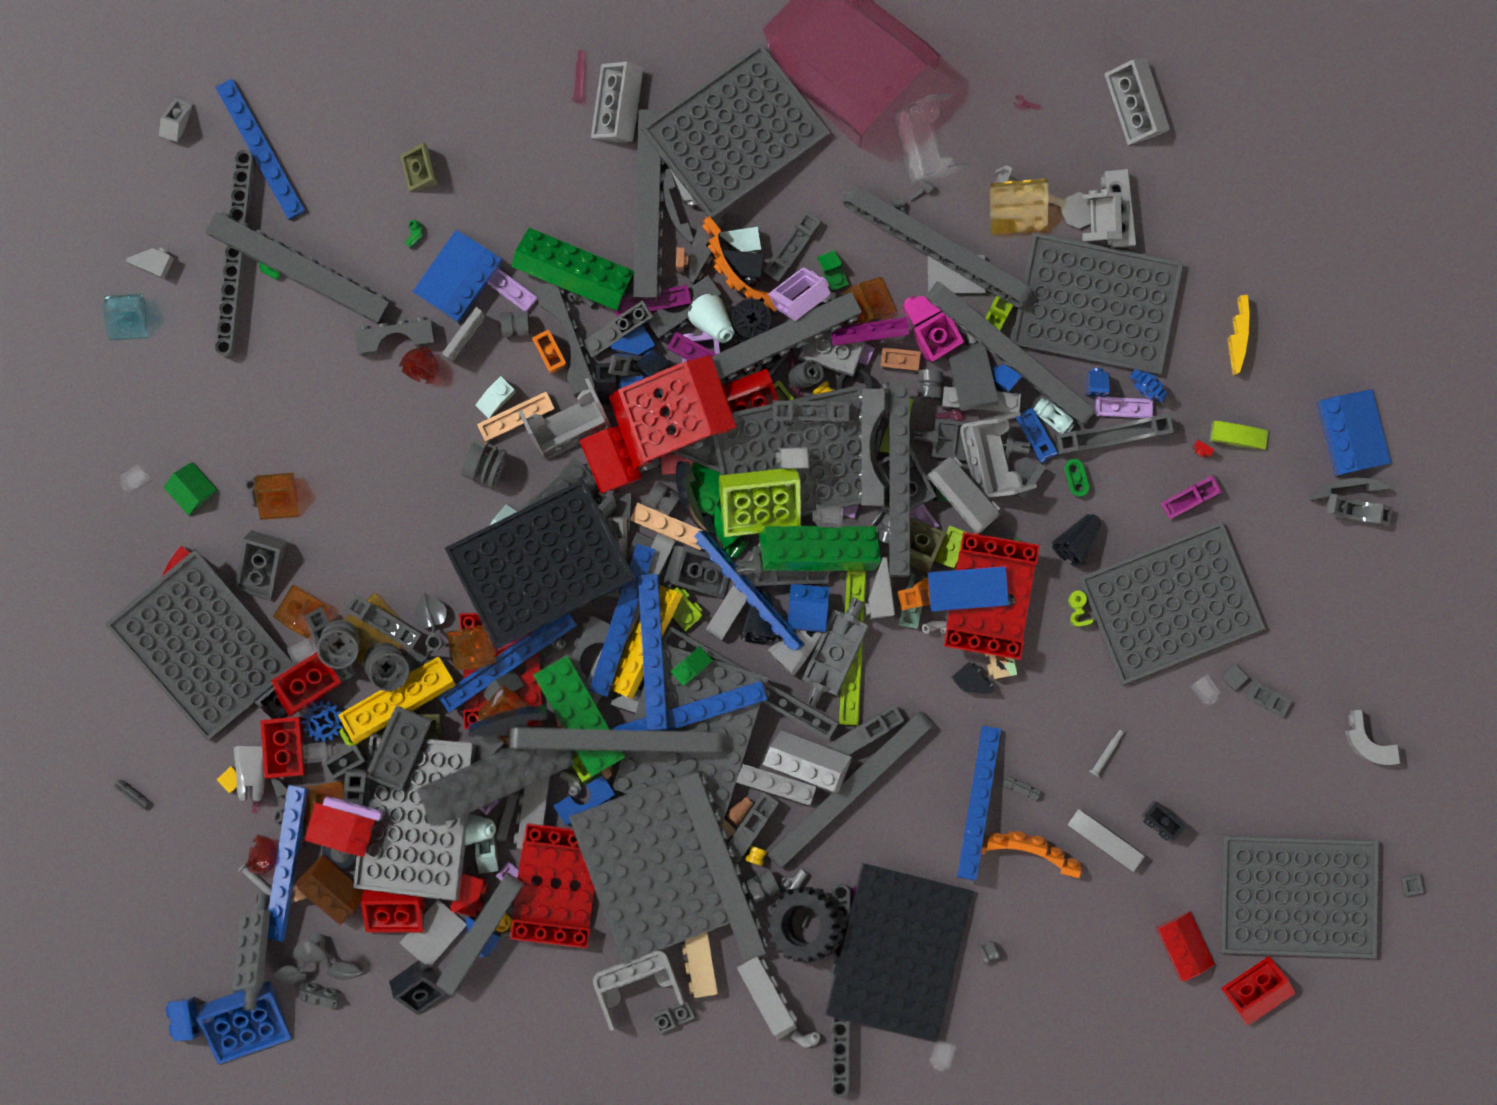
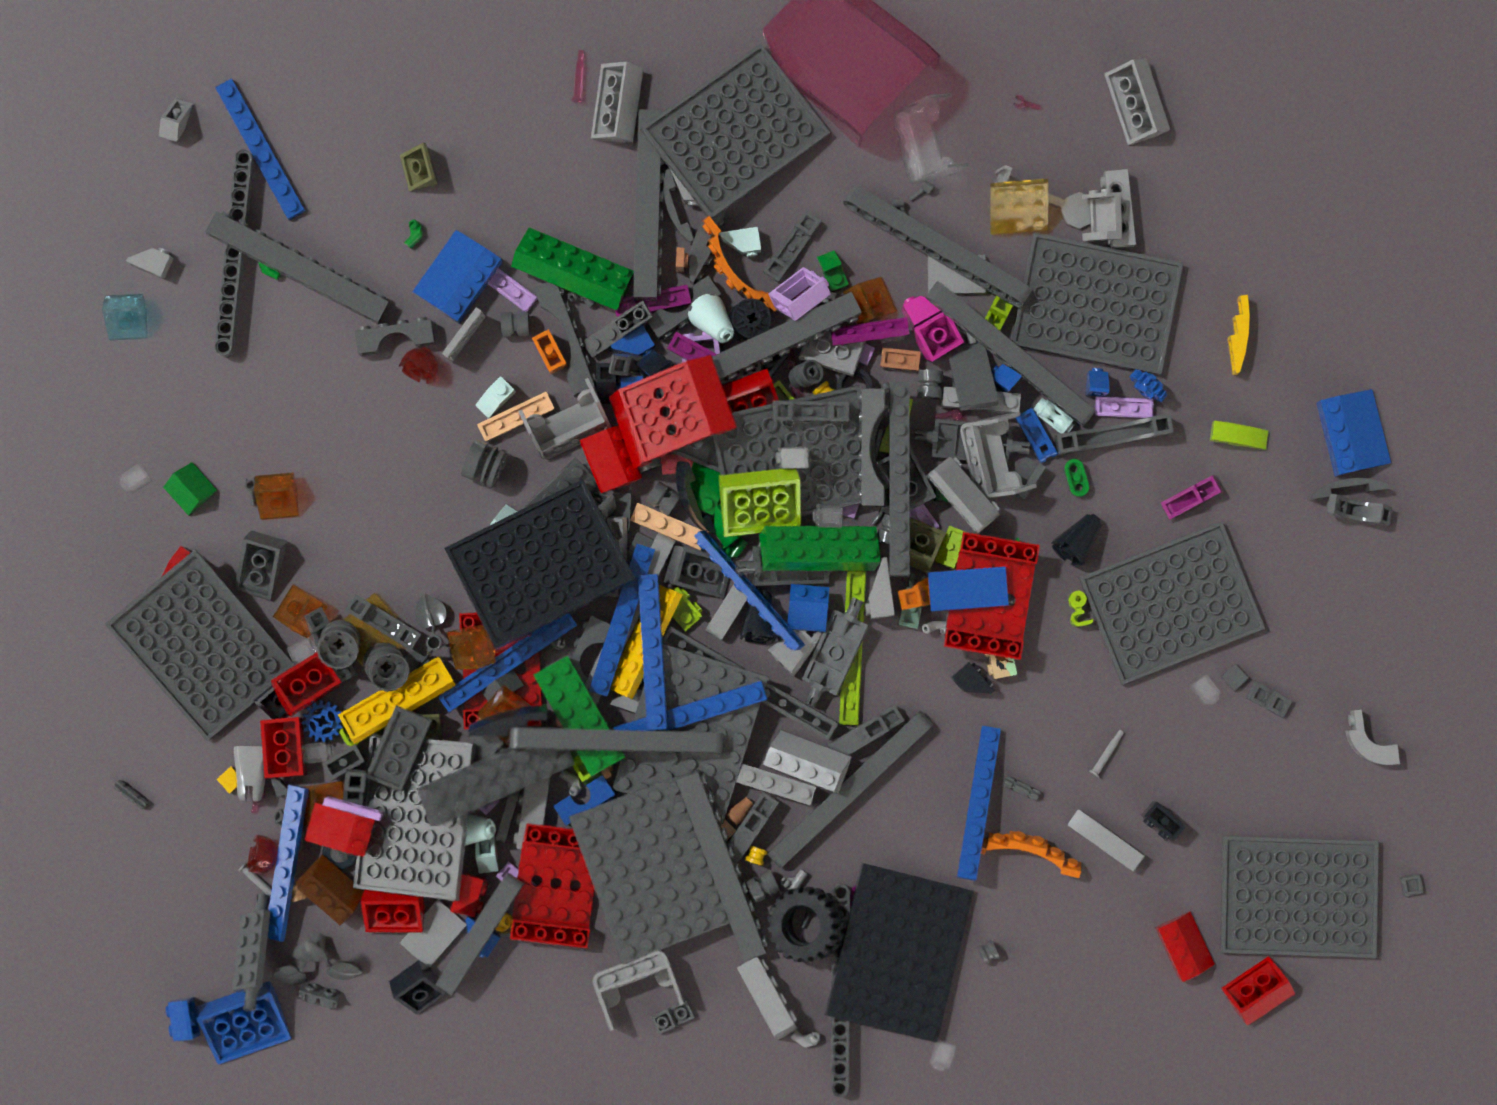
(691, 665): green slope -> none
(700, 966): tan brick -> none
(745, 265): black slope -> none
(1202, 449): red plate -> none

